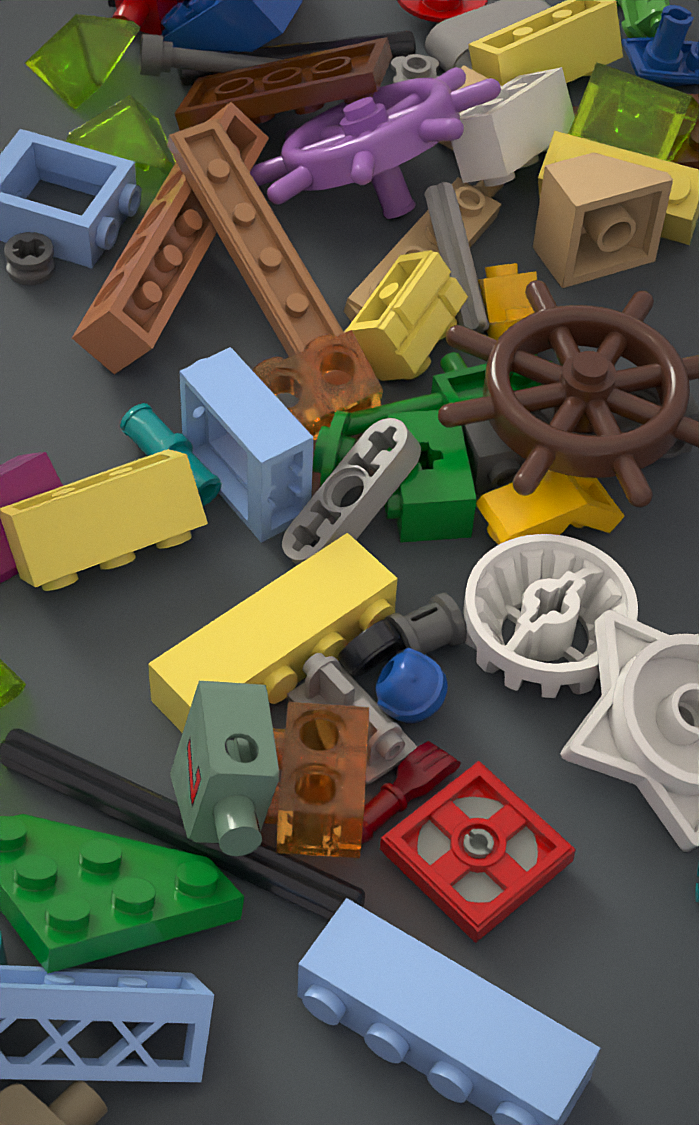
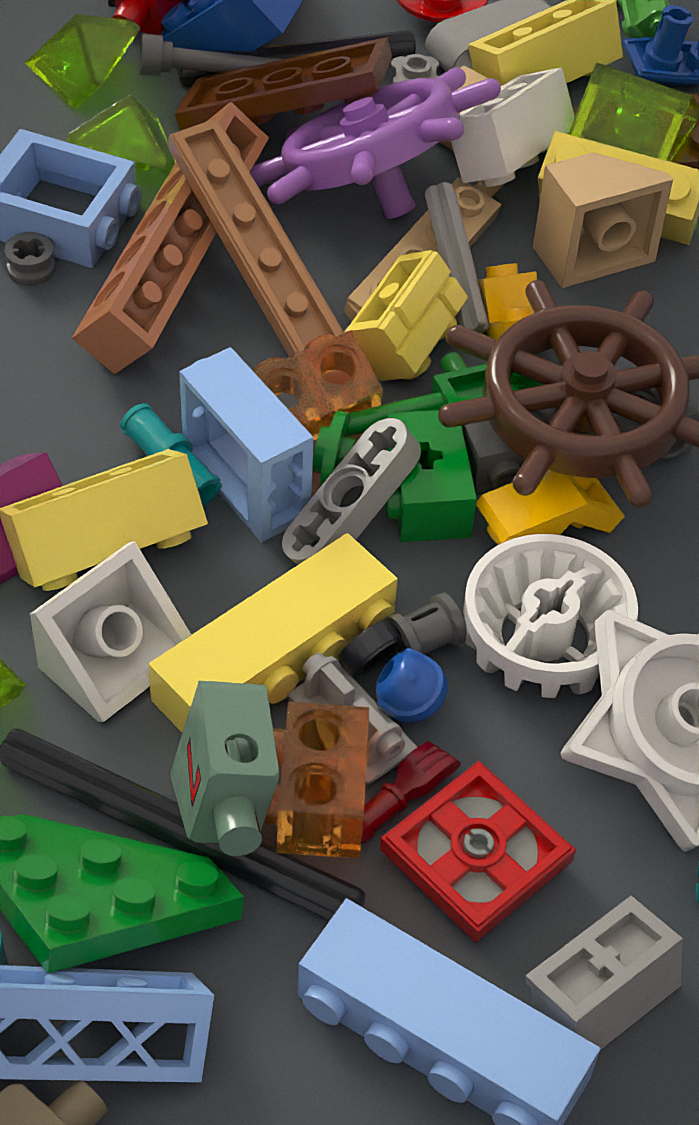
(106, 631): none -> white slope
(609, 974): none -> light grey hinge

